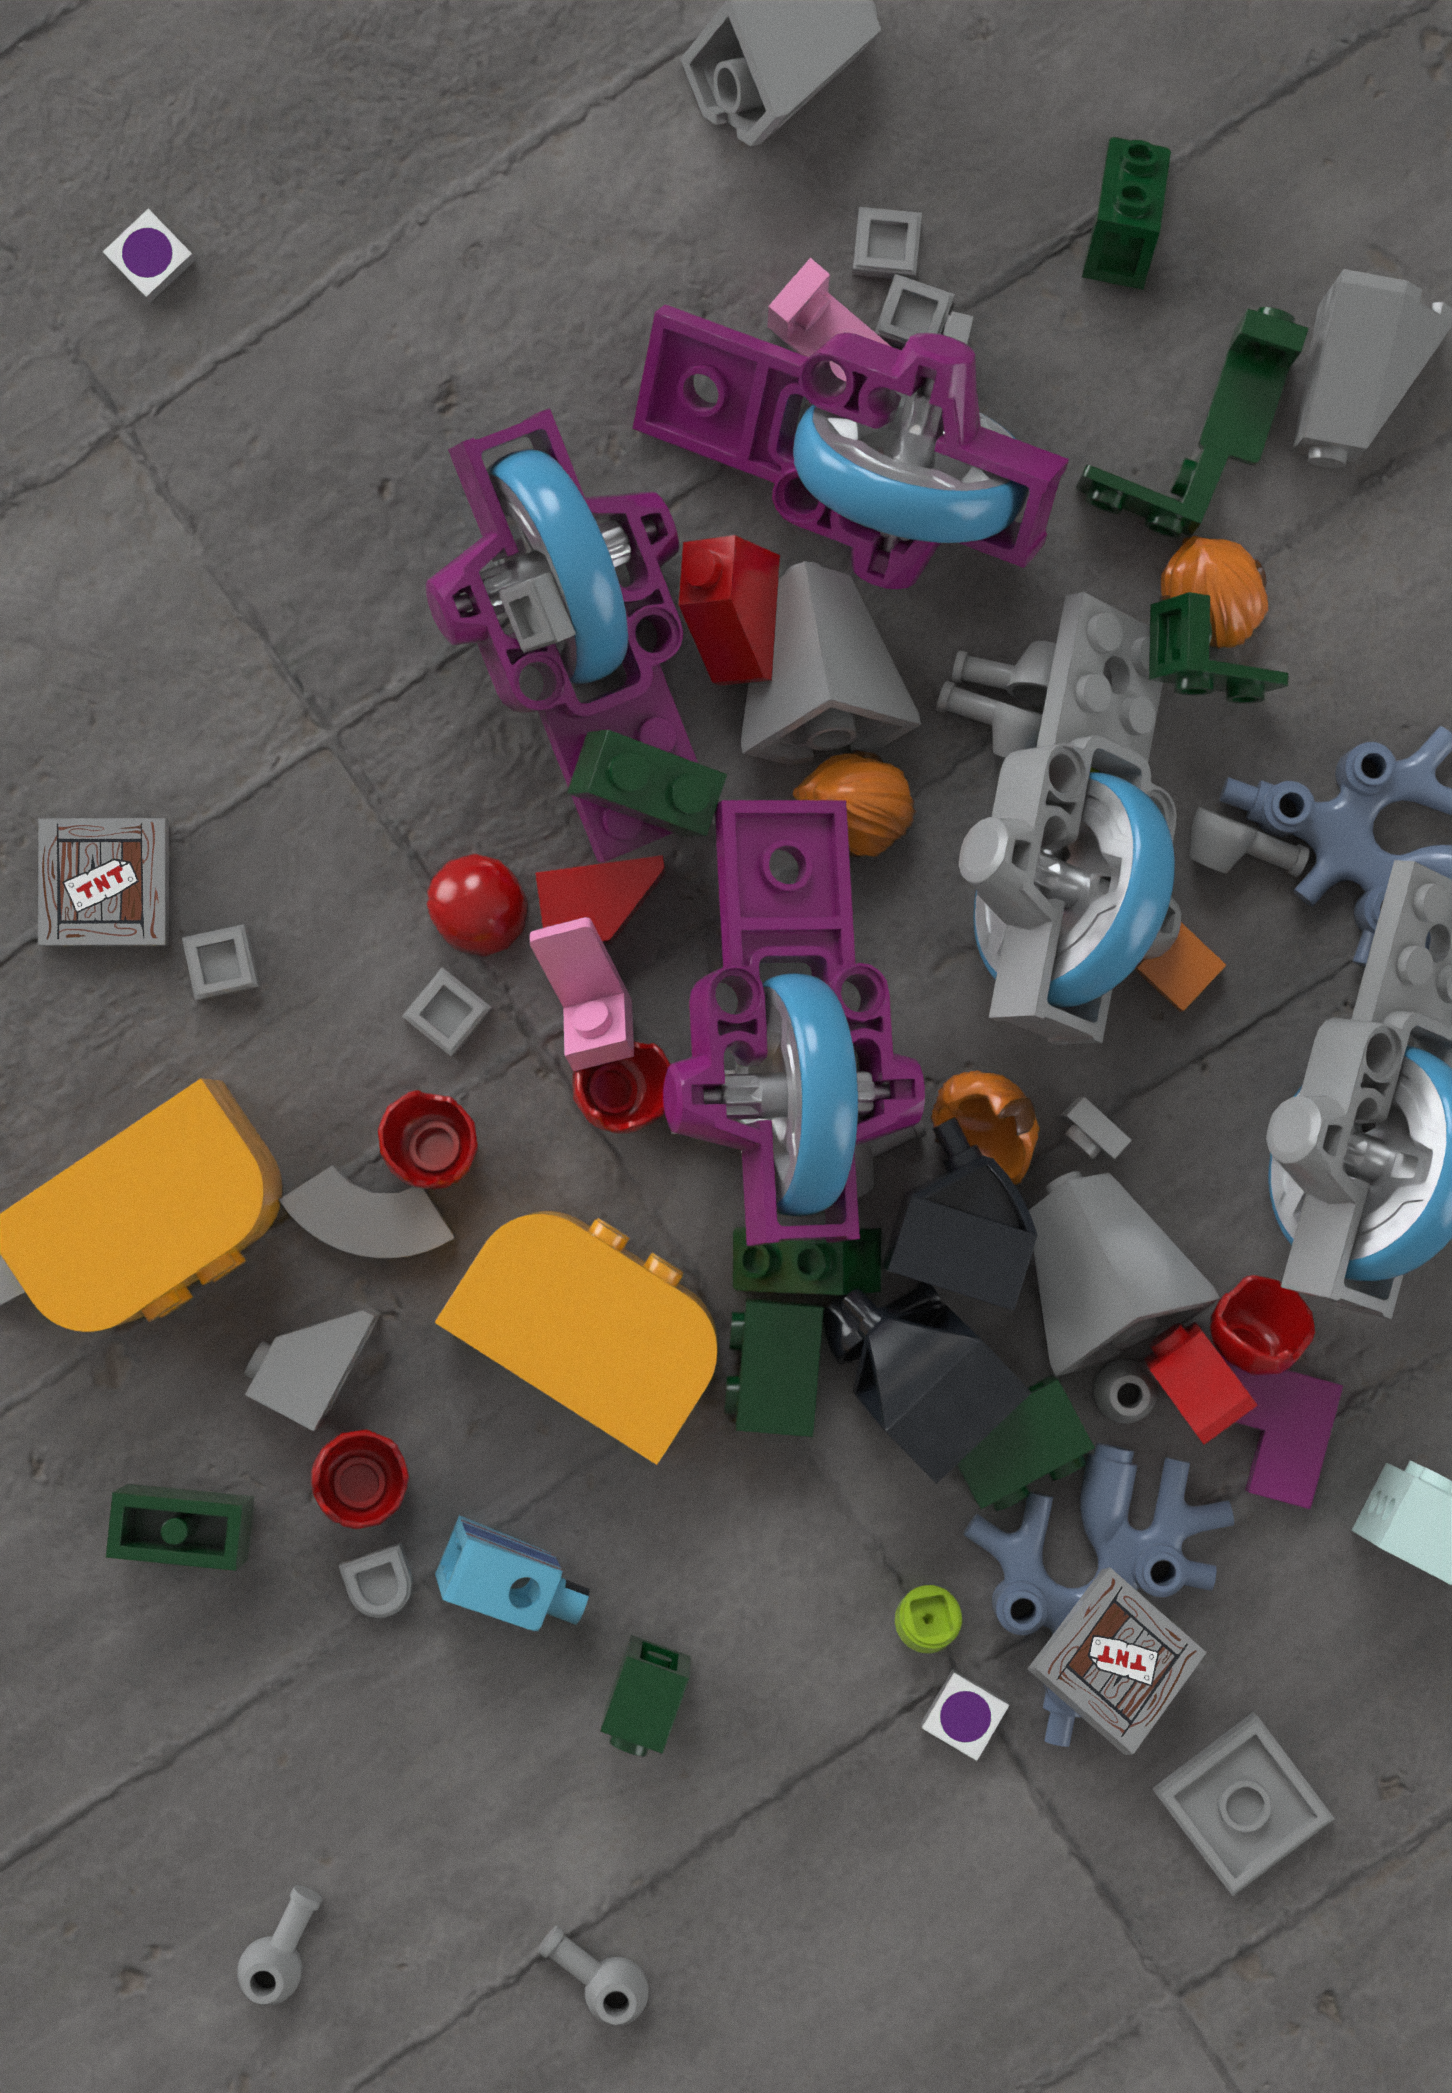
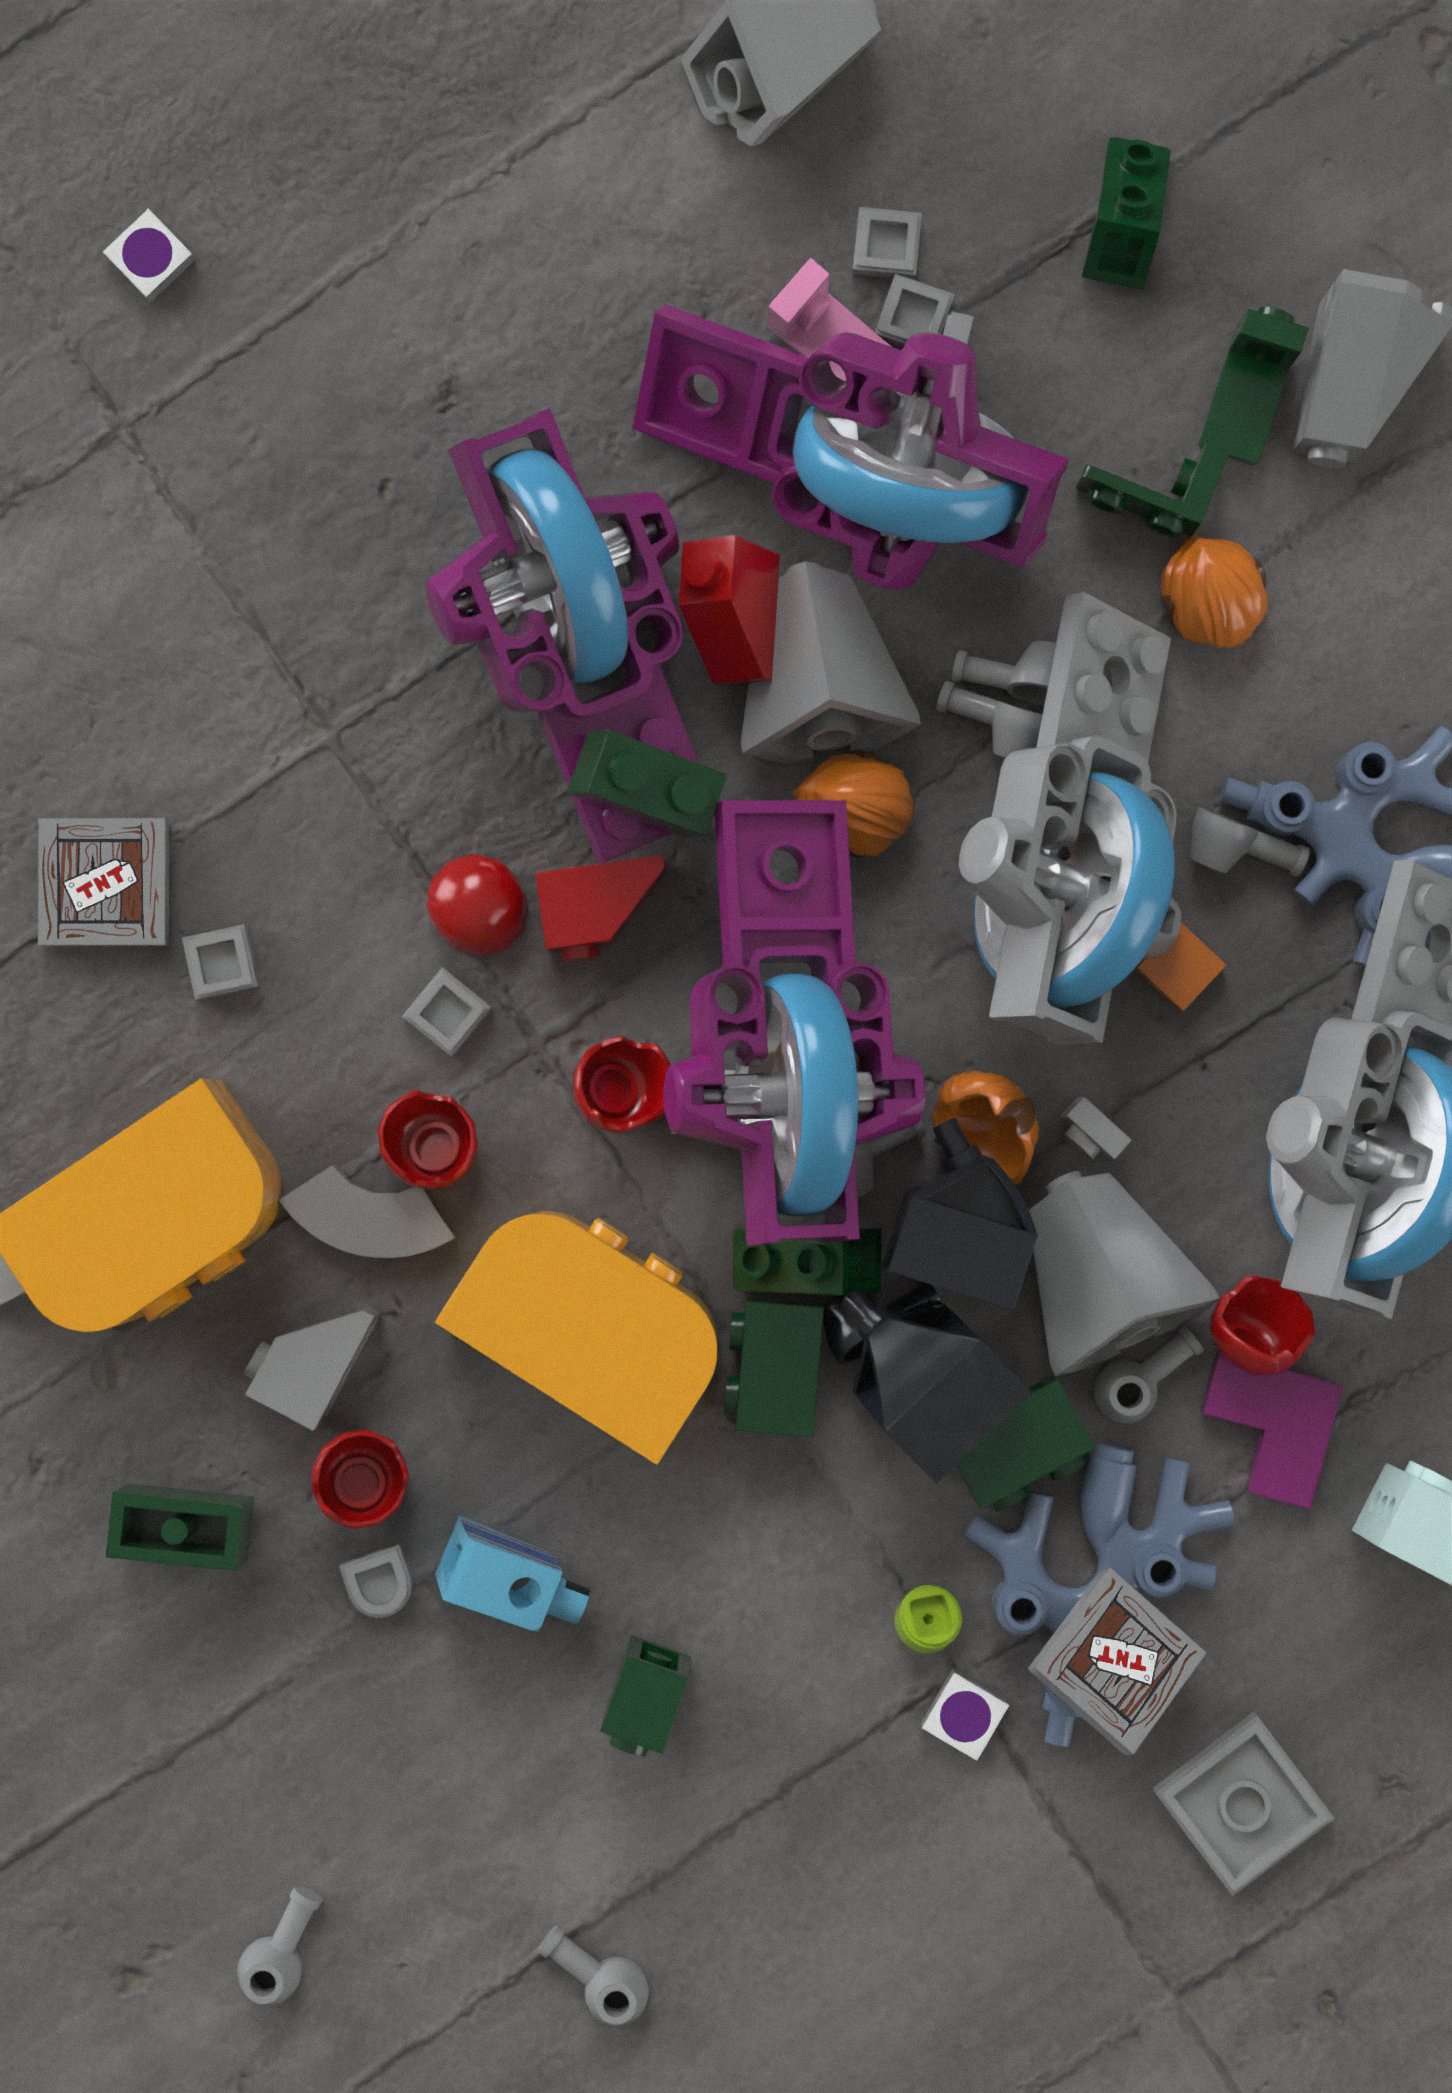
(537, 612): light grey tile -> none
(590, 990): bright pink bracket -> none
(1181, 654): dark green bracket -> none
(1198, 1380): red slope -> none

